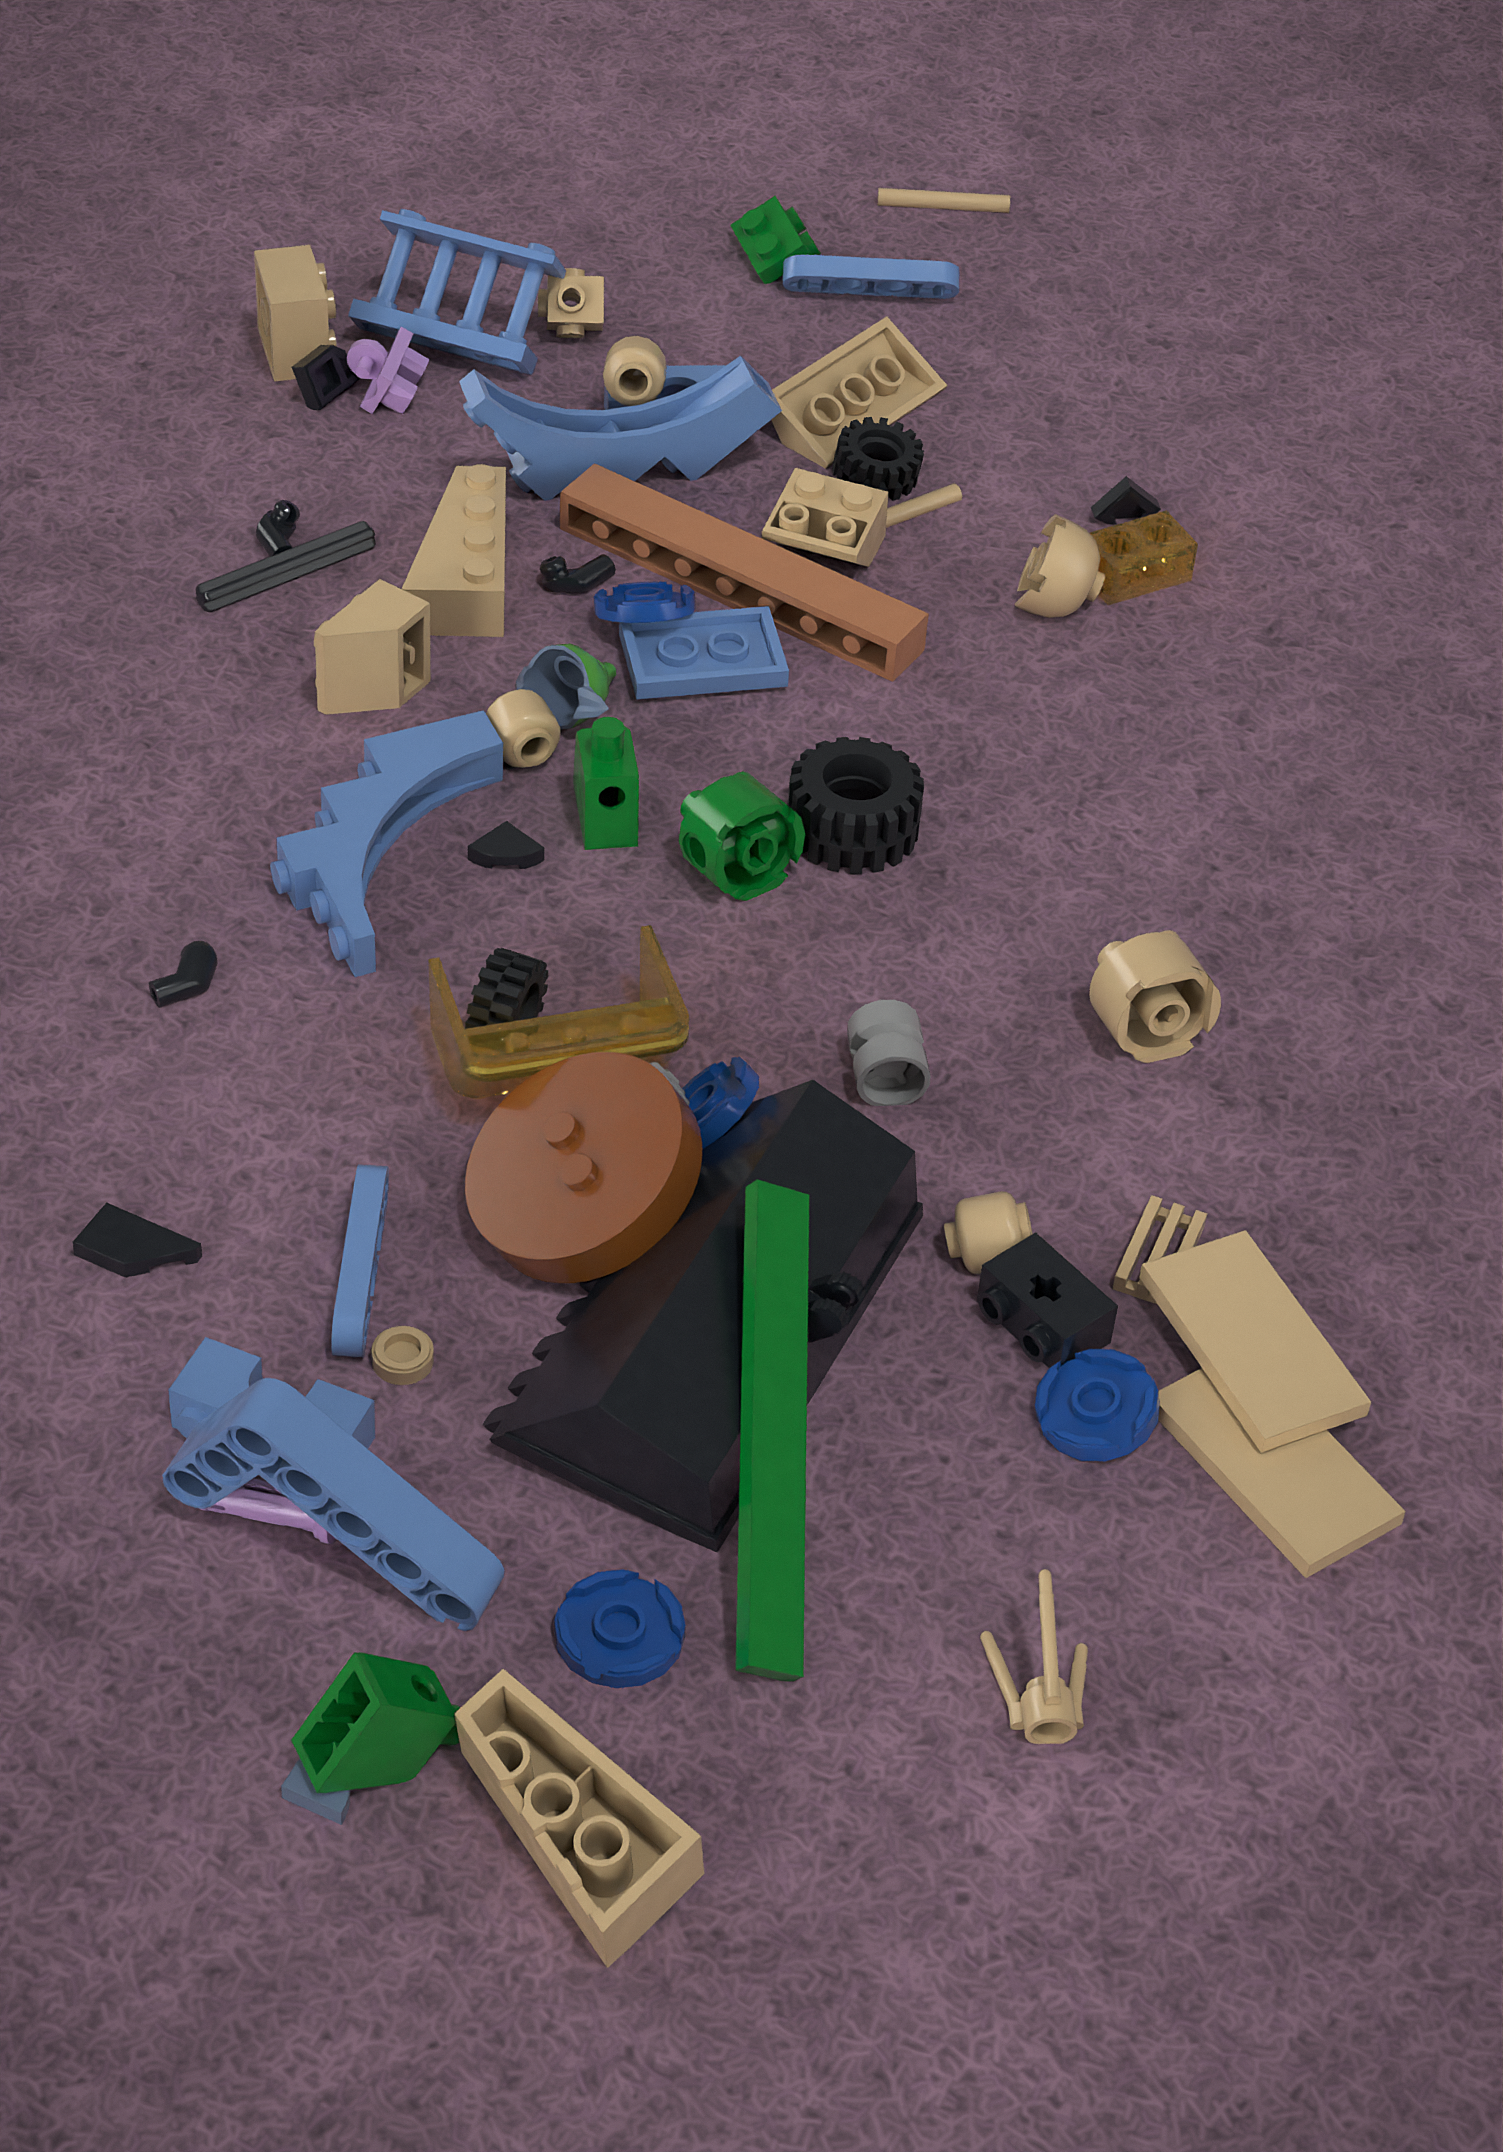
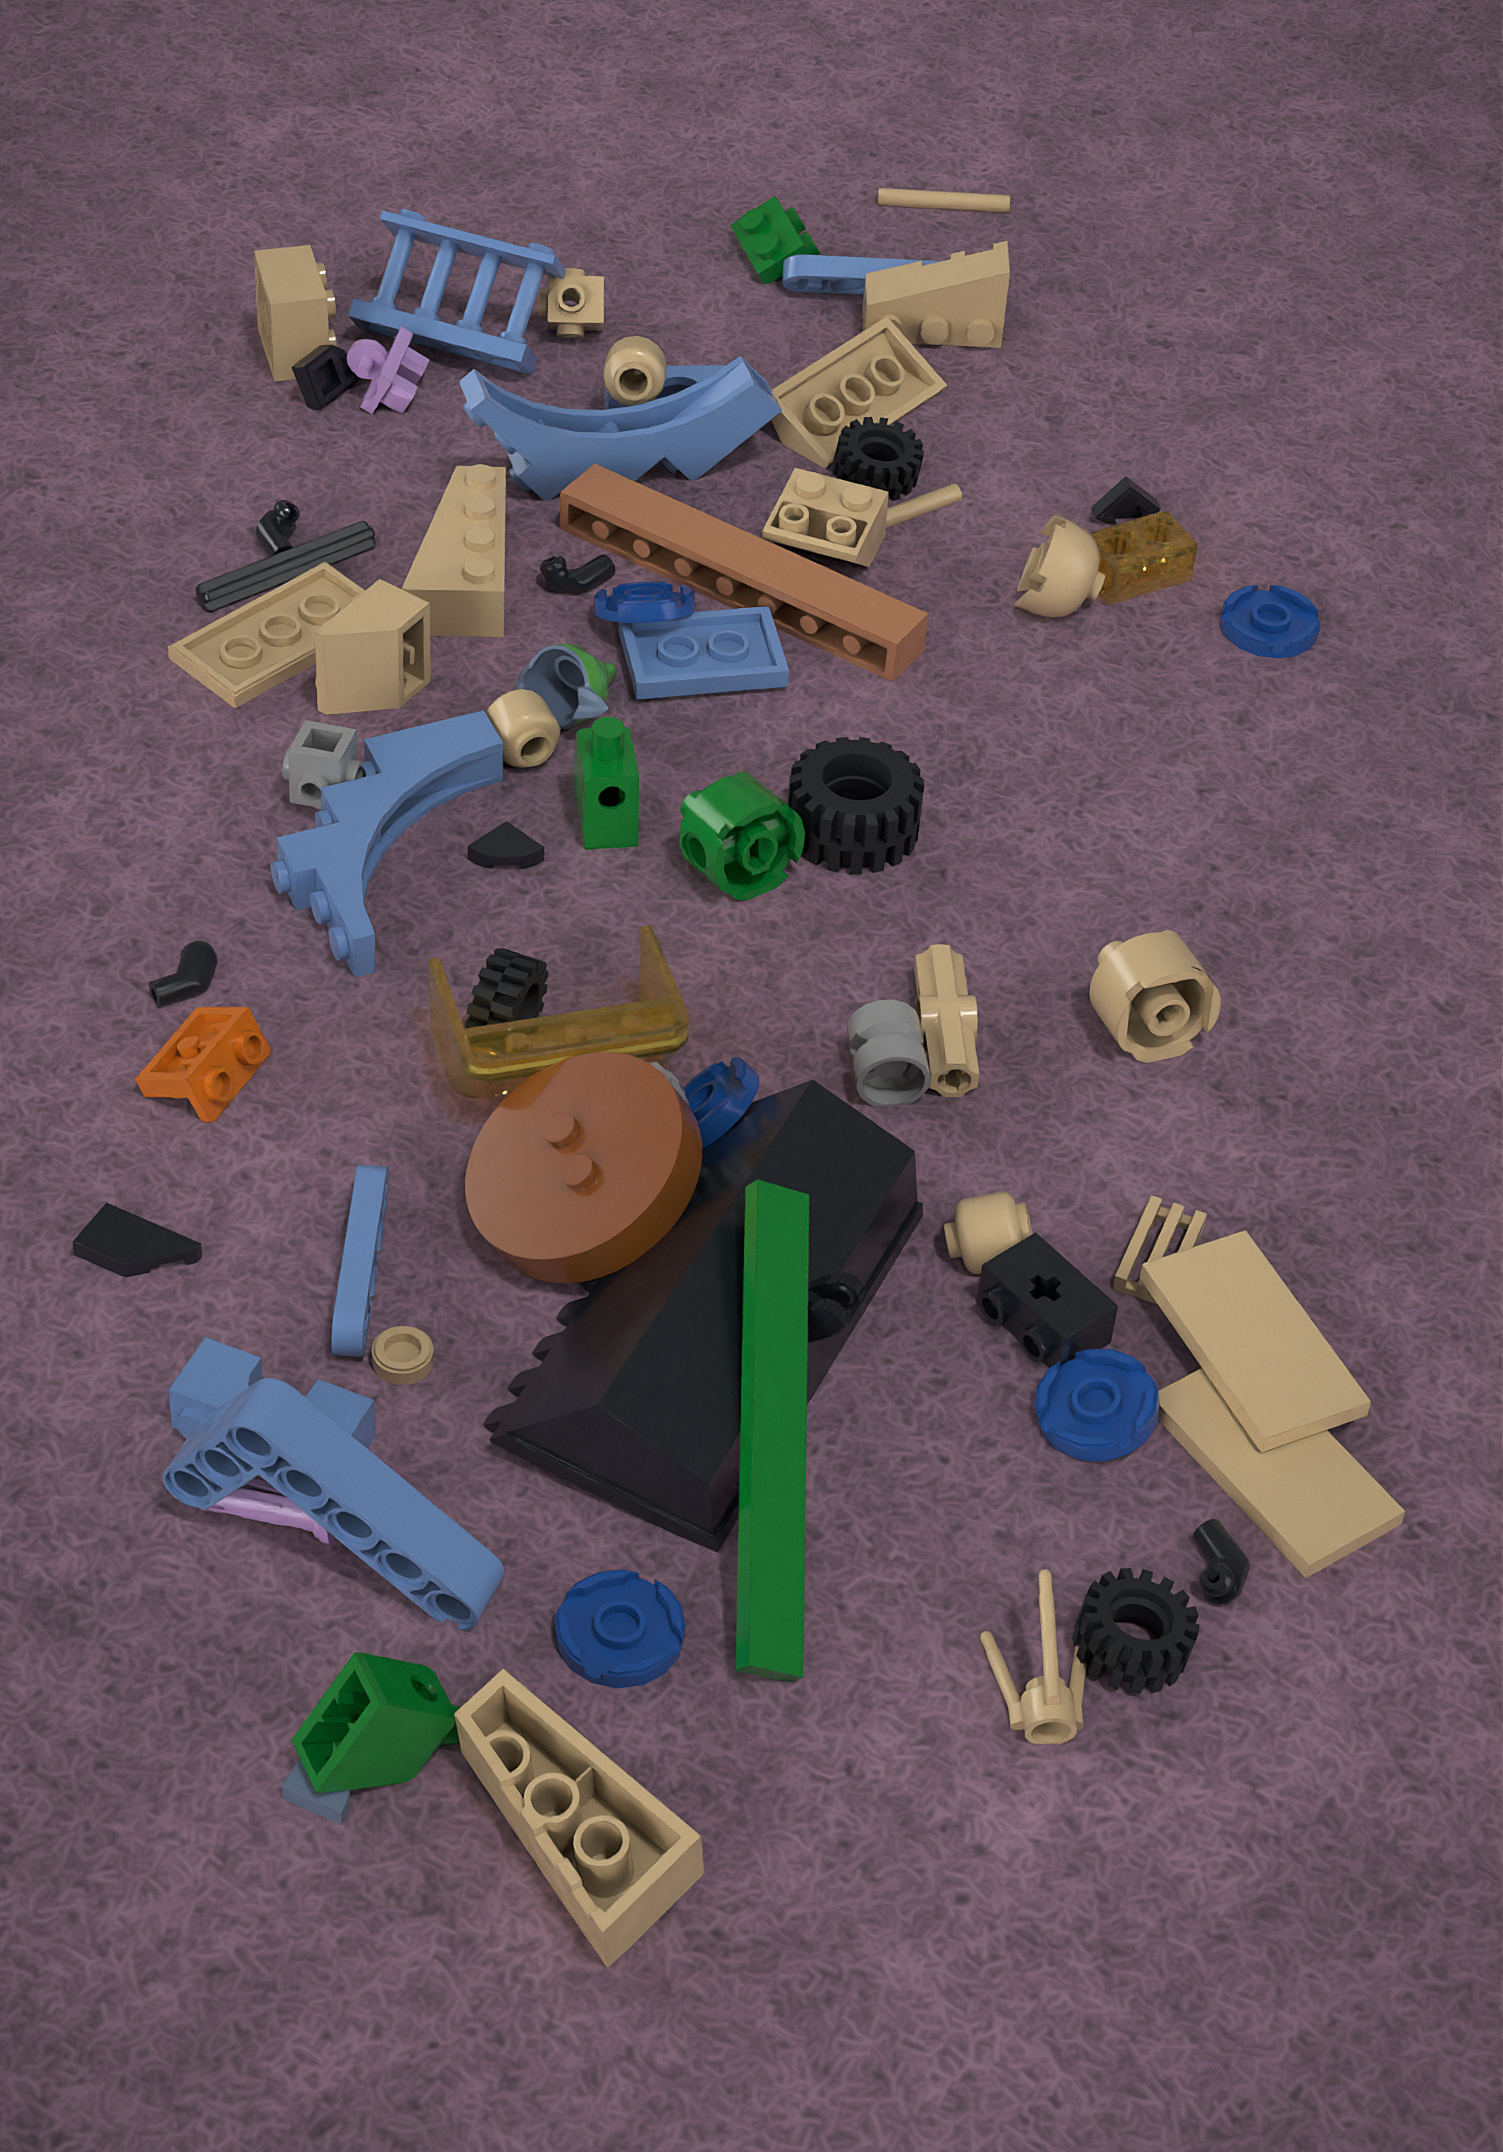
(207, 1060): none -> orange bracket
(266, 637): none -> tan tile
(318, 759): none -> light grey brick
(943, 301): none -> tan wedge
(947, 1020): none -> tan piece
(1126, 1656): none -> black tyre
(1227, 1564): none -> black arm
(1255, 625): none -> blue tile

